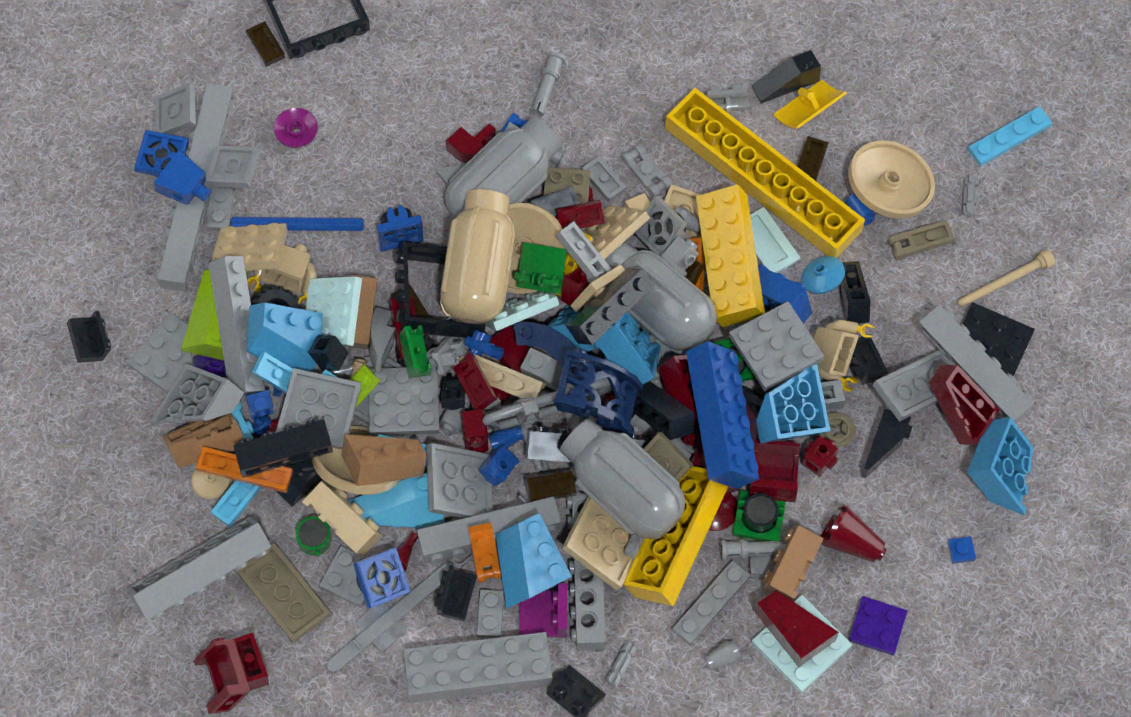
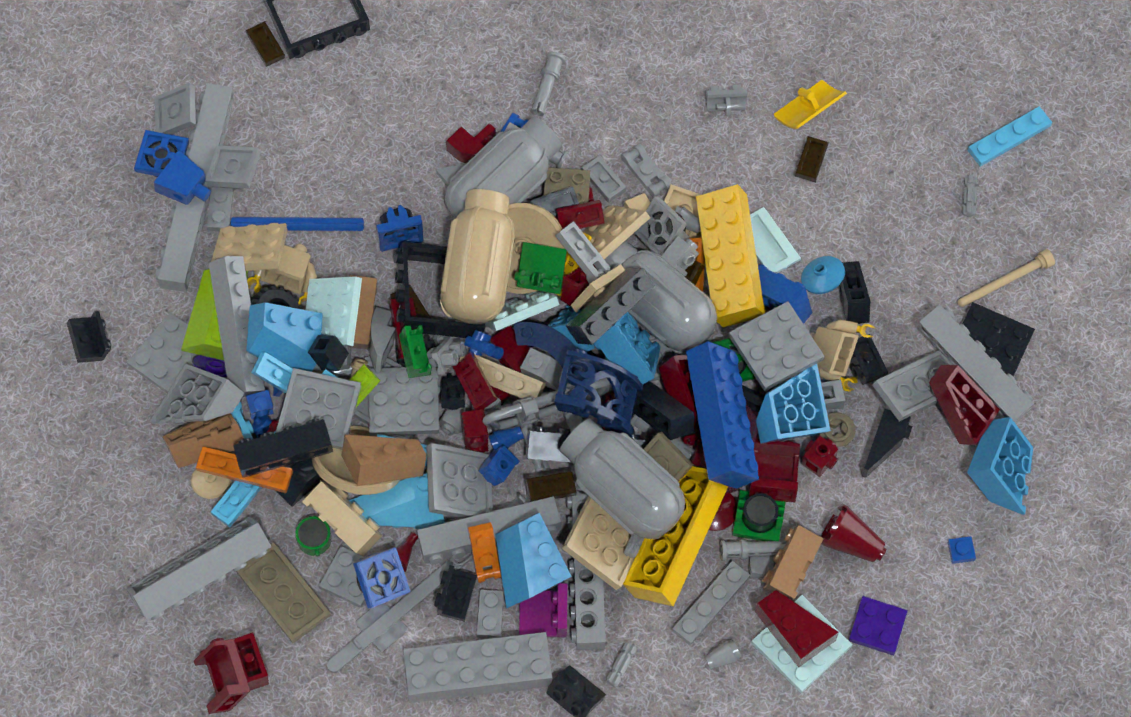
(295, 119): magenta dish -> none
(764, 173): yellow brick -> none
(788, 77): black slope -> none
(856, 205): blue brick -> none
(891, 179): tan dish -> none
(921, 239): dark tan plate -> none

